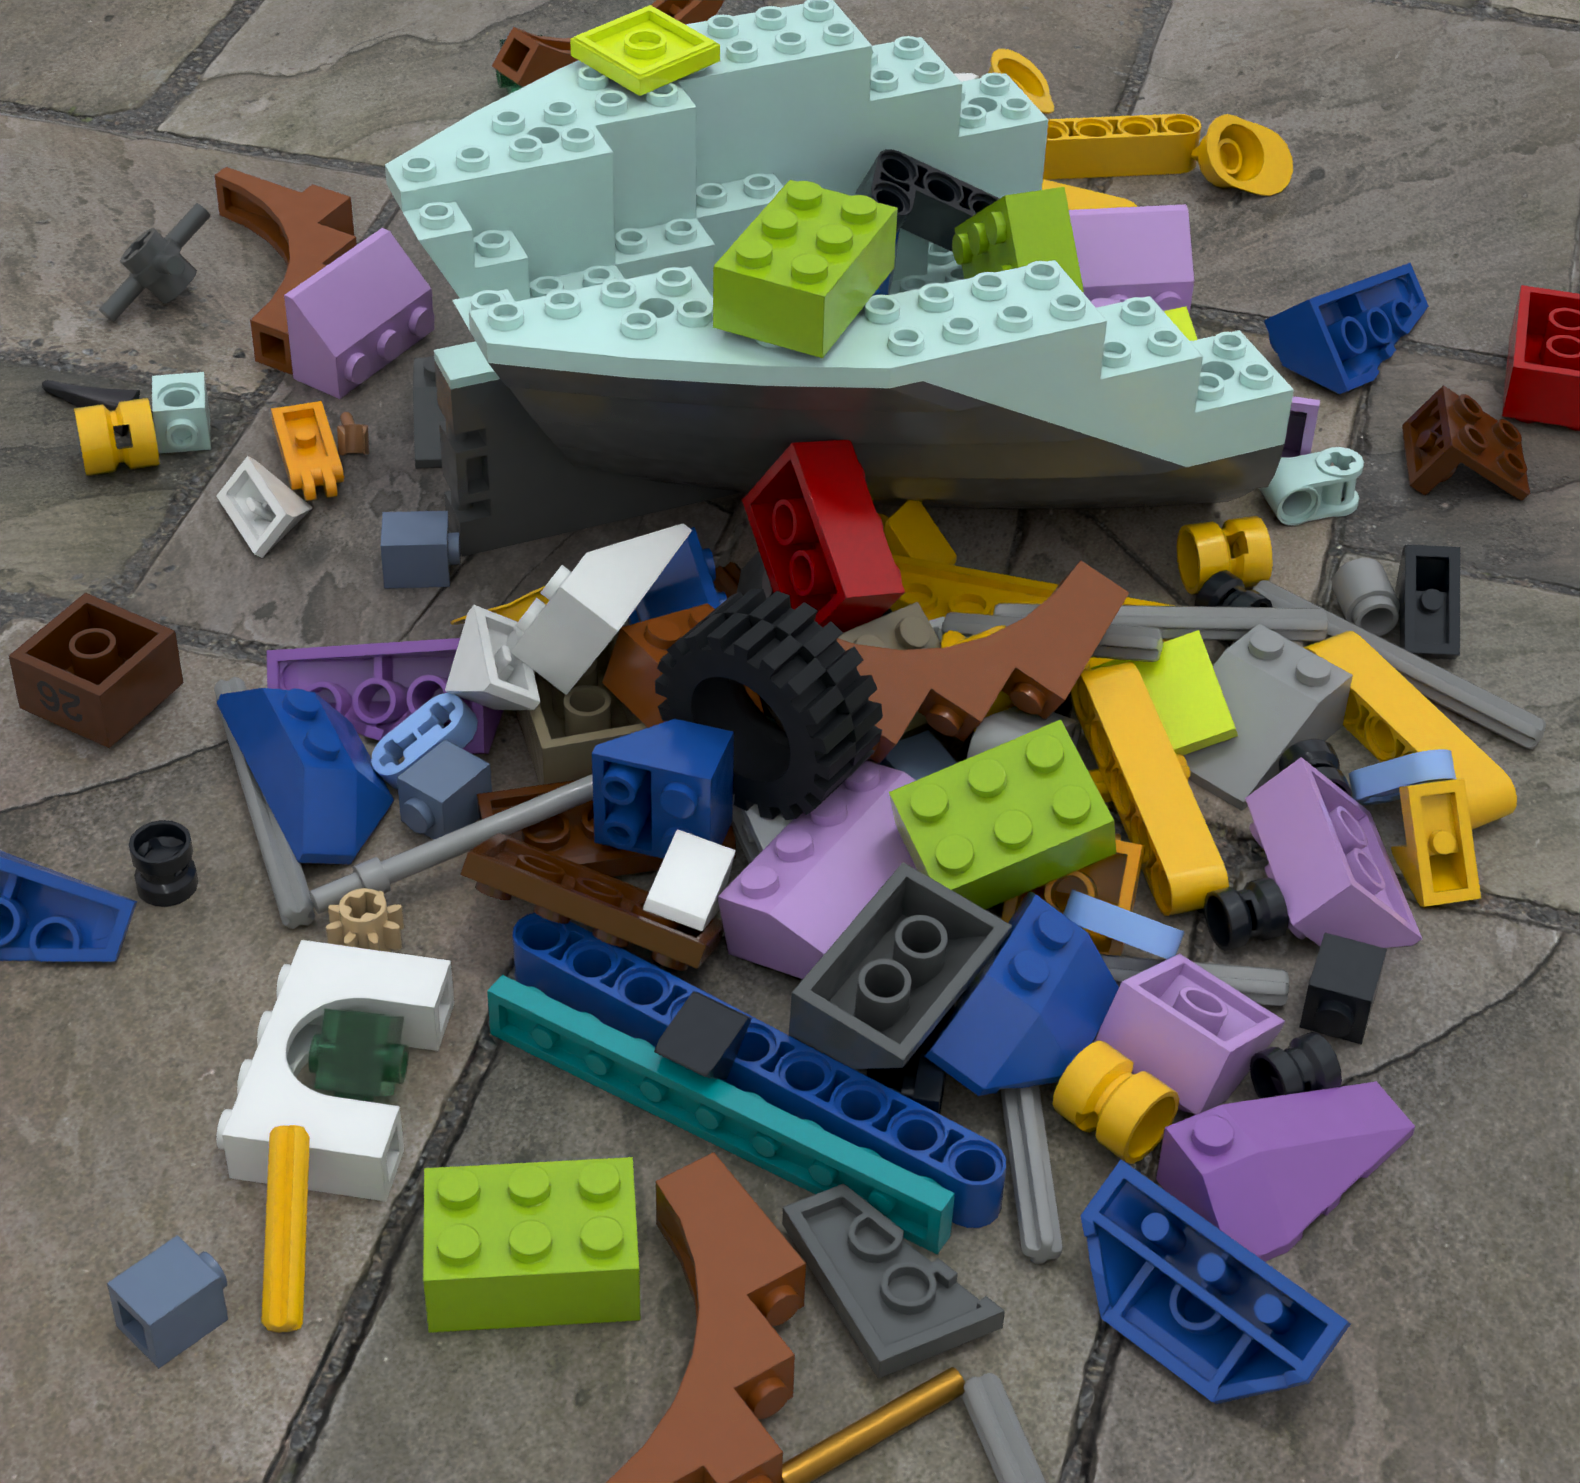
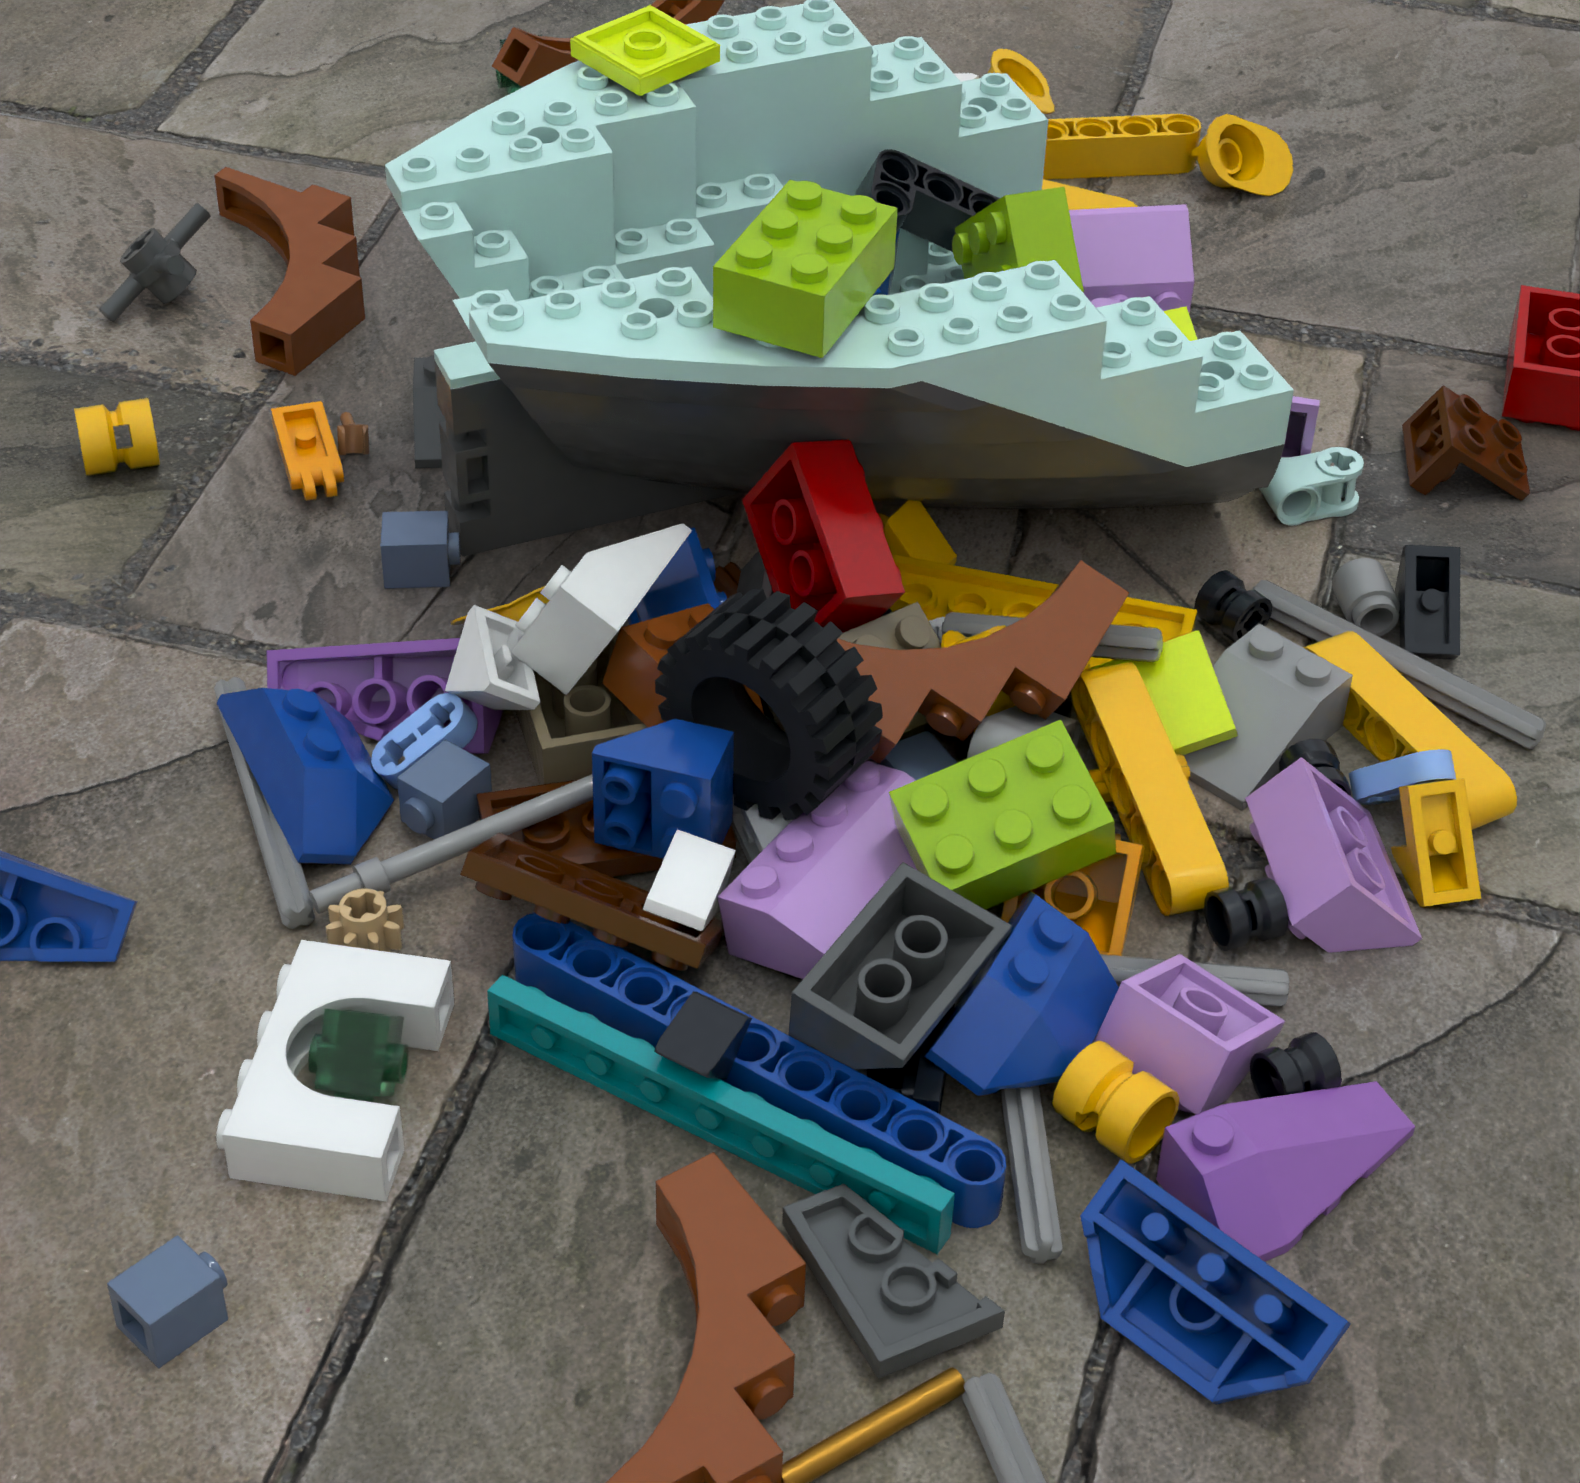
(90, 396): black piece -> none
(96, 669): reddish brown brick -> none
(163, 863): black wheel -> none
(181, 412): light aqua brick -> none
(261, 506): white slope -> none
(285, 1229): yellow axle -> none
(357, 315): lavender slope -> none
(530, 1244): lime brick -> none
(1123, 925): light blue beam -> none
(1212, 622): light grey axle -> none
(1238, 546): yellow wheel -> none
(1342, 988): black brick -> none
(1350, 330): blue wedge -> none

